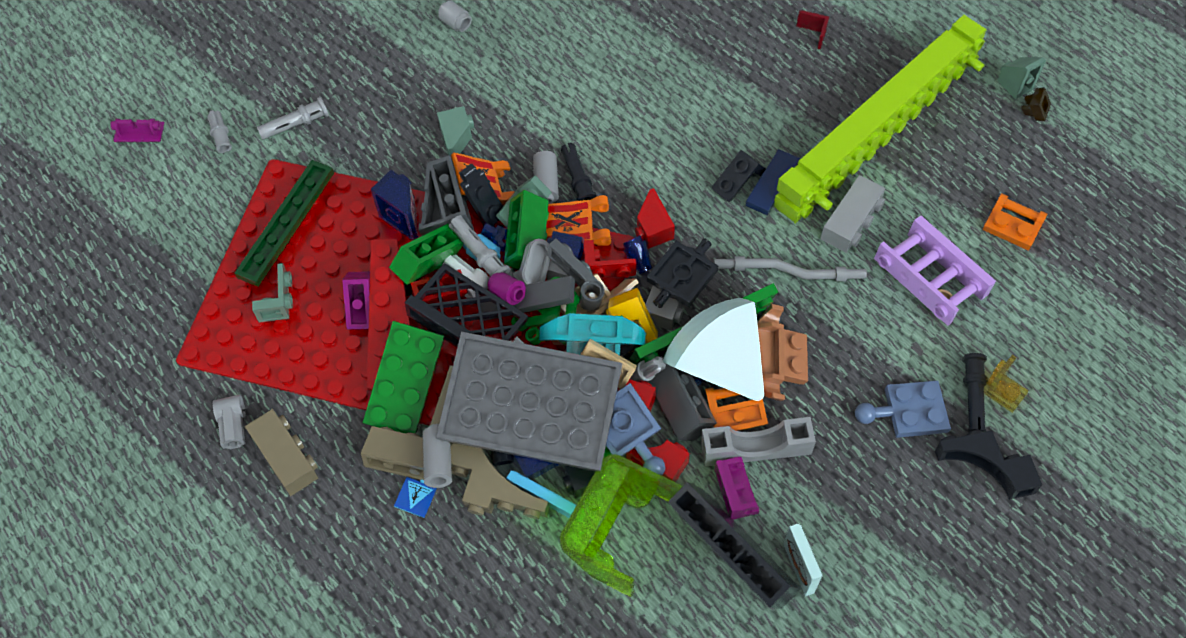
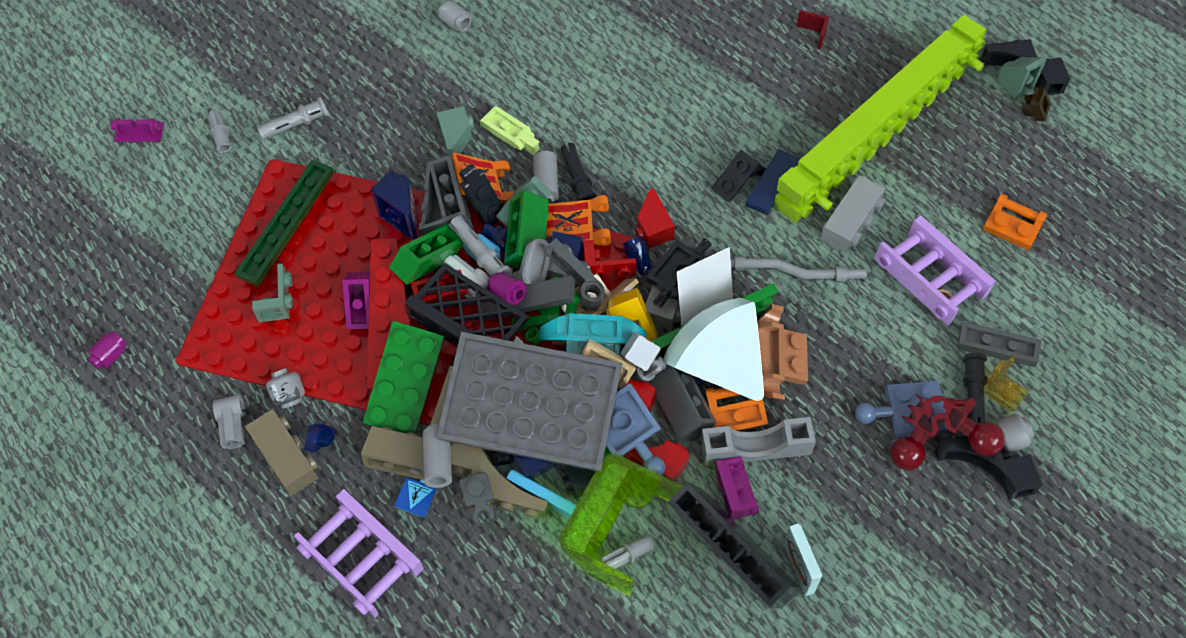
(106, 350): none -> magenta brick
(285, 388): none -> light grey head
(319, 436): none -> clear blue piece
(367, 526): none -> lavender fence
(477, 494): none -> dark grey plate
(510, 130): none -> yellowish green hinge
(628, 552): none -> light grey axle
(640, 351): none -> piece
(704, 284): none -> white sticker
(984, 437): none -> dark red piece
(999, 343): none -> dark grey plate
(1016, 431): none -> light grey head
(1053, 75): none -> black arch

